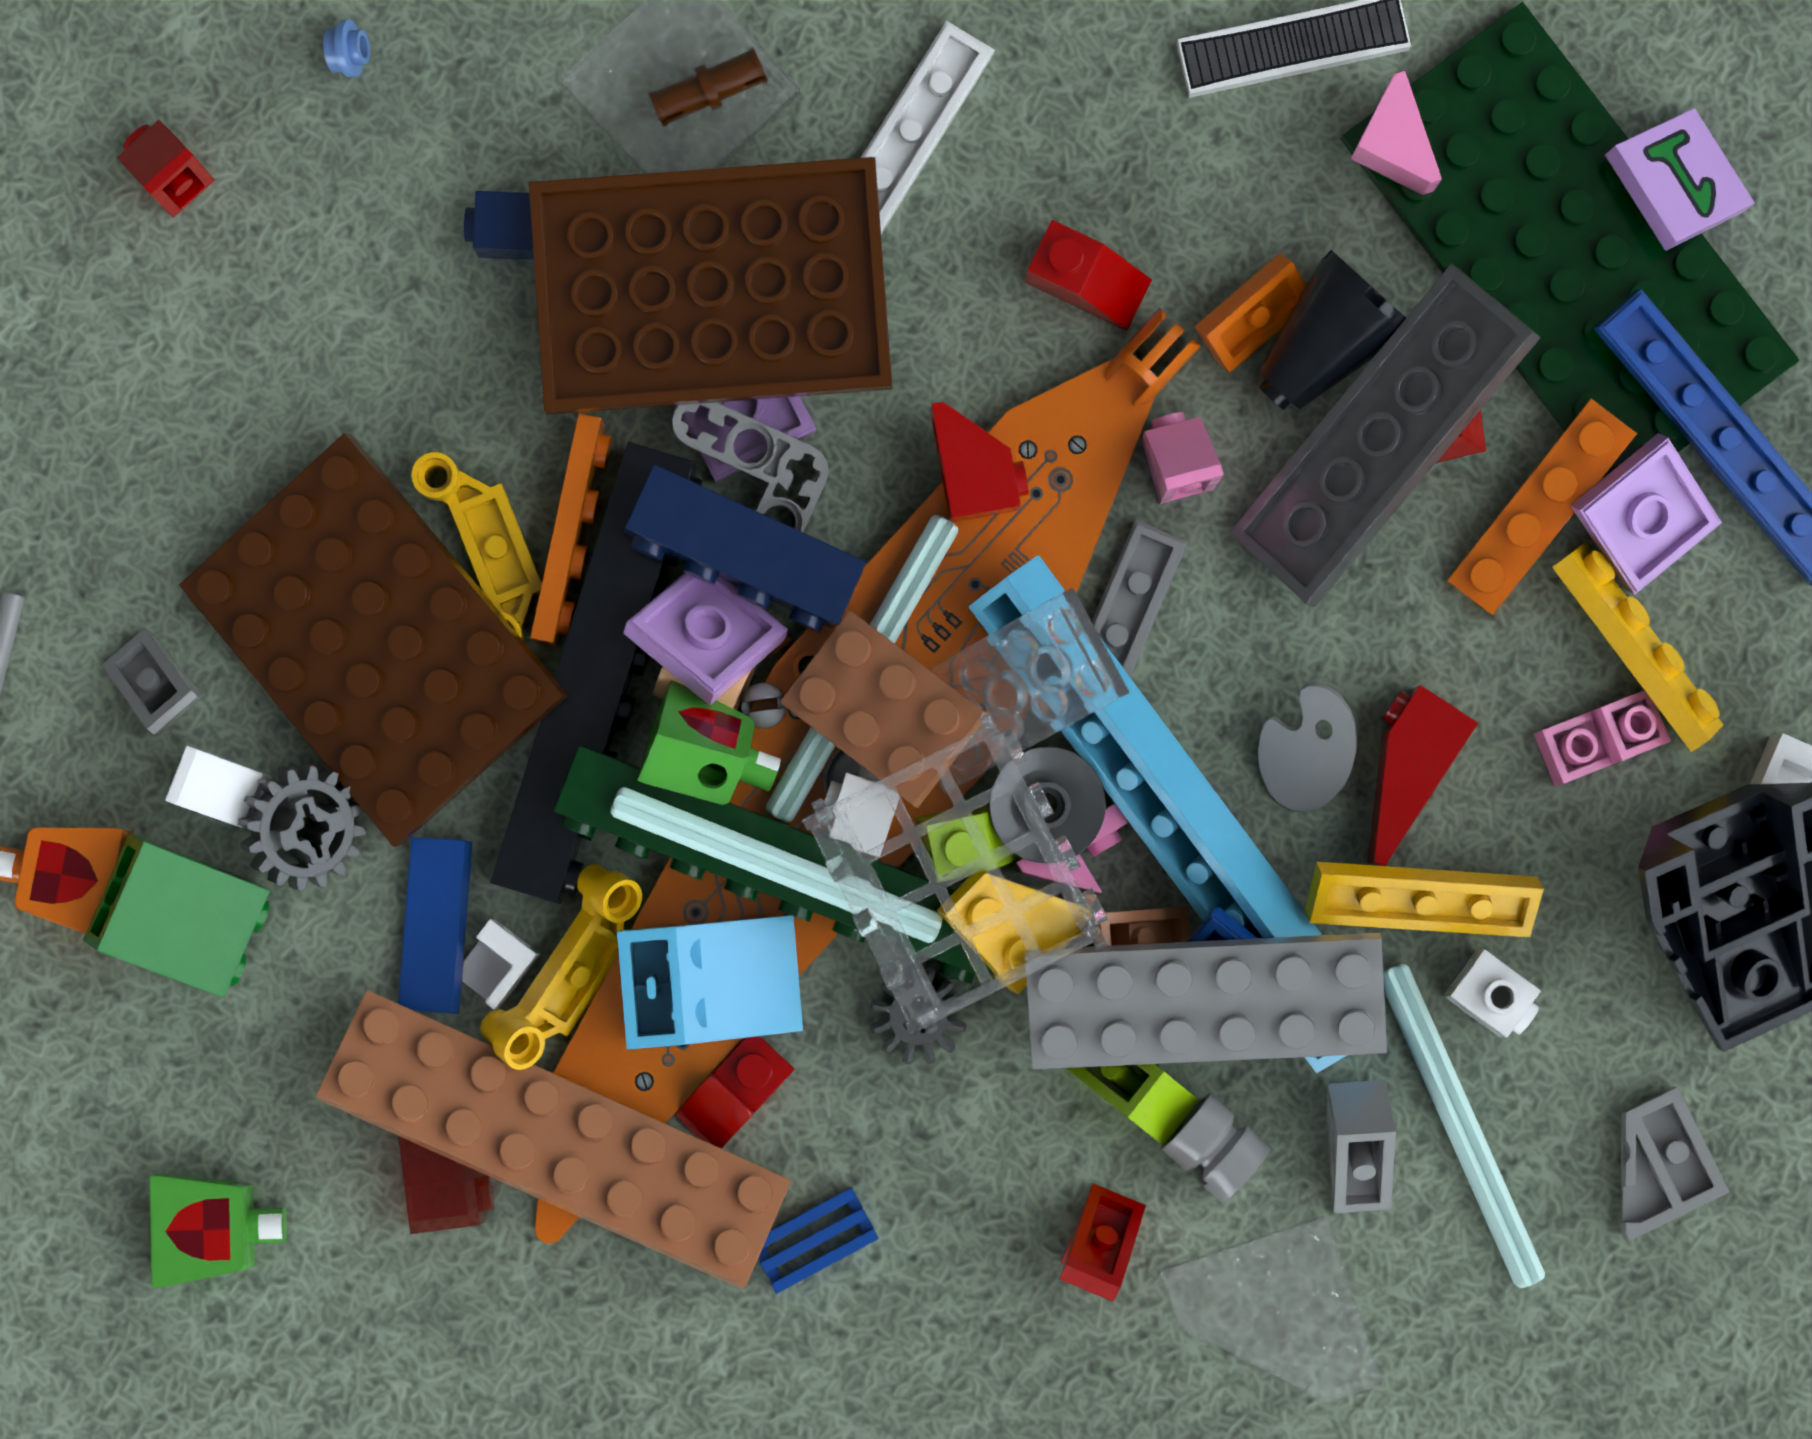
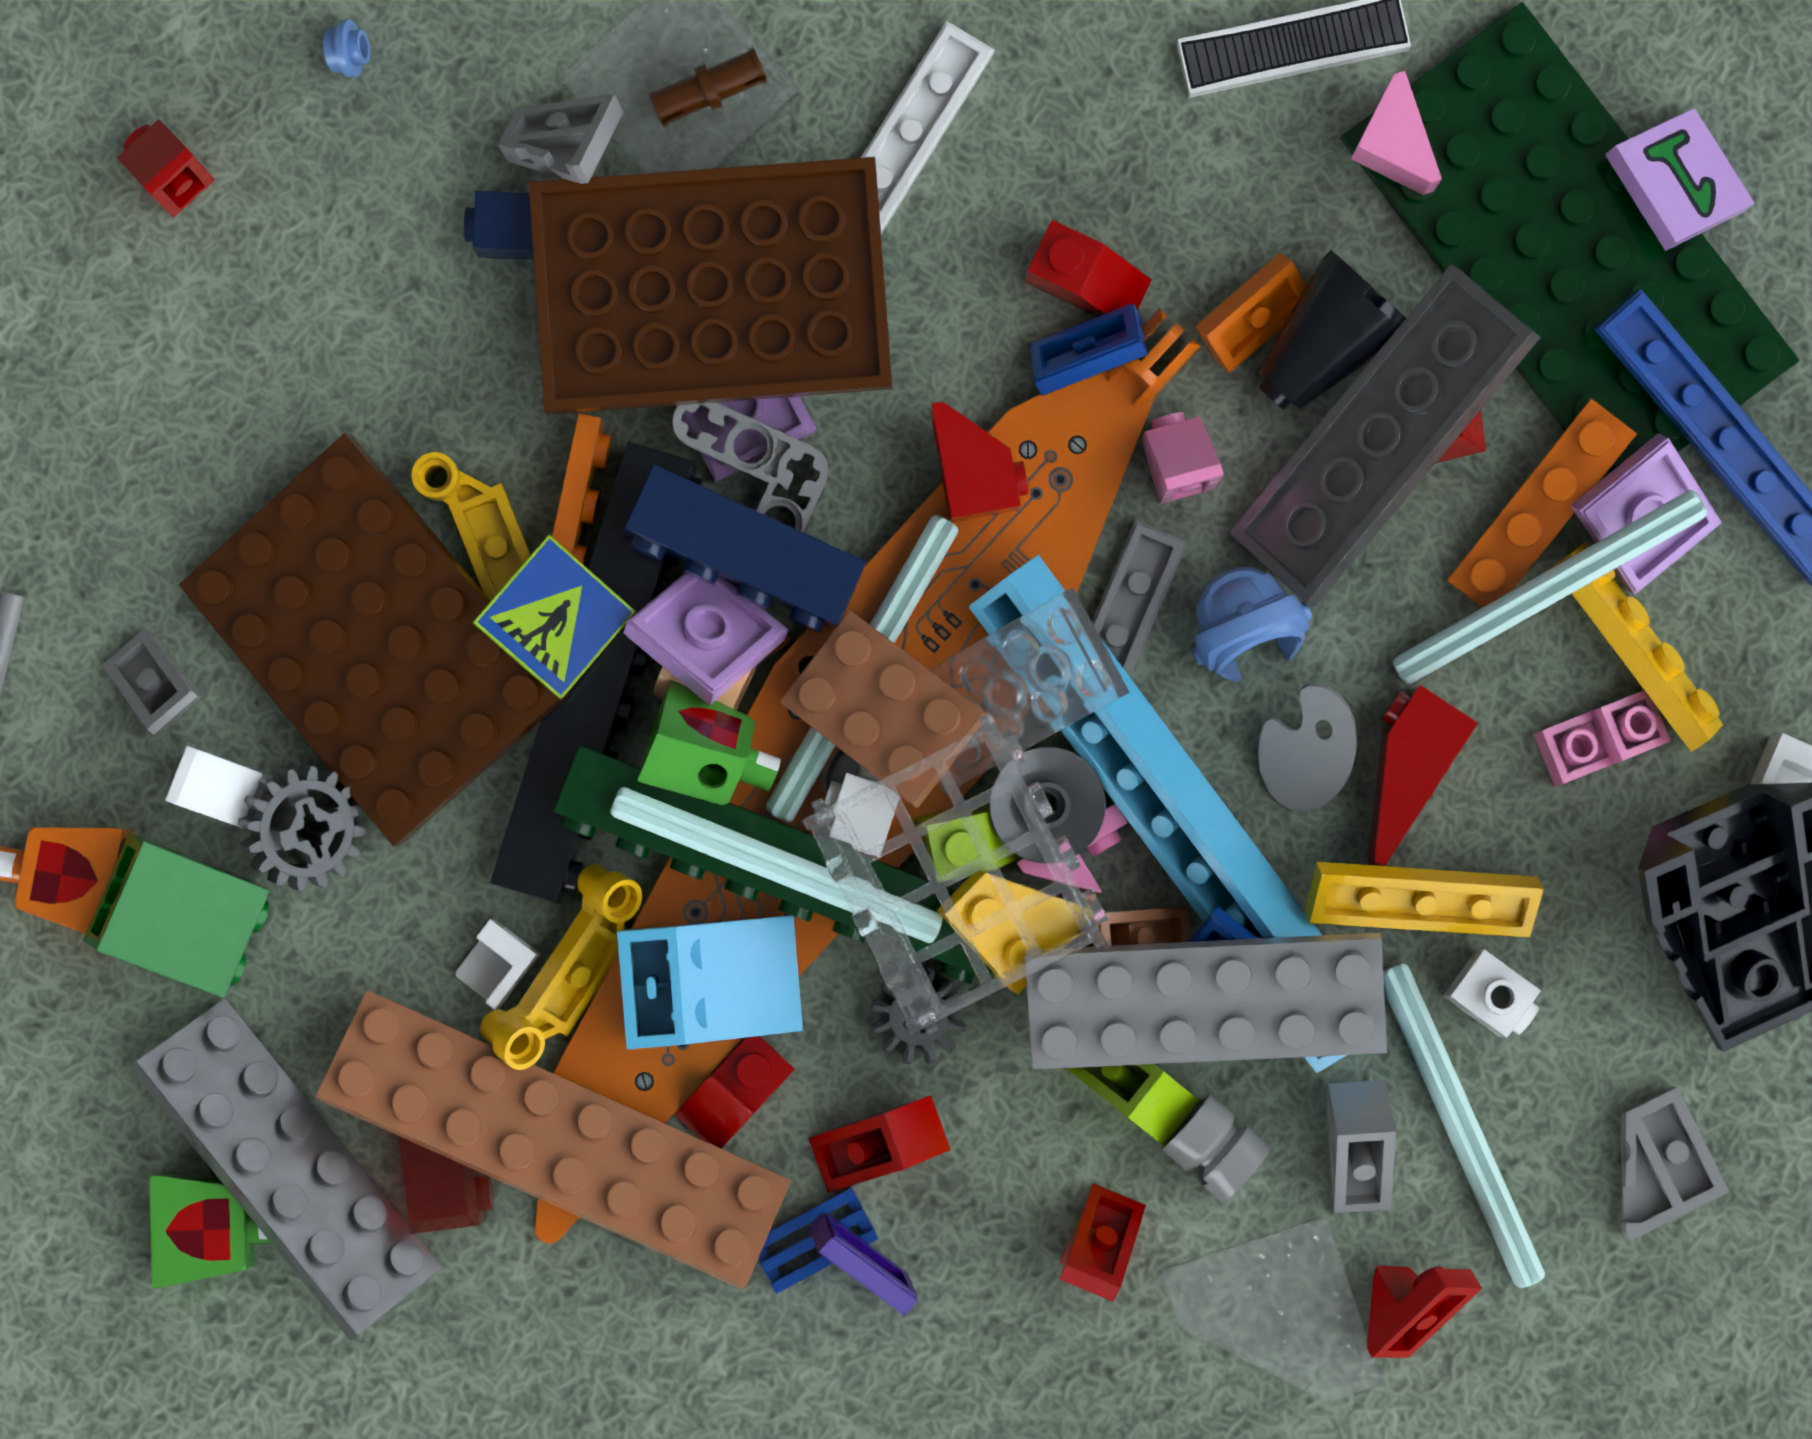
(286, 1168): none -> flat silver plate
(435, 925): blue tile -> none
(554, 617): none -> piece
(562, 136): none -> light grey wing
(763, 718): light grey hinge -> none
(863, 1263): none -> dark purple tile
(879, 1144): none -> red slope
(1087, 349): none -> blue tile
(1242, 611): none -> medium blue helmet
(1413, 1307): none -> red slope
(1550, 586): none -> light aqua axle

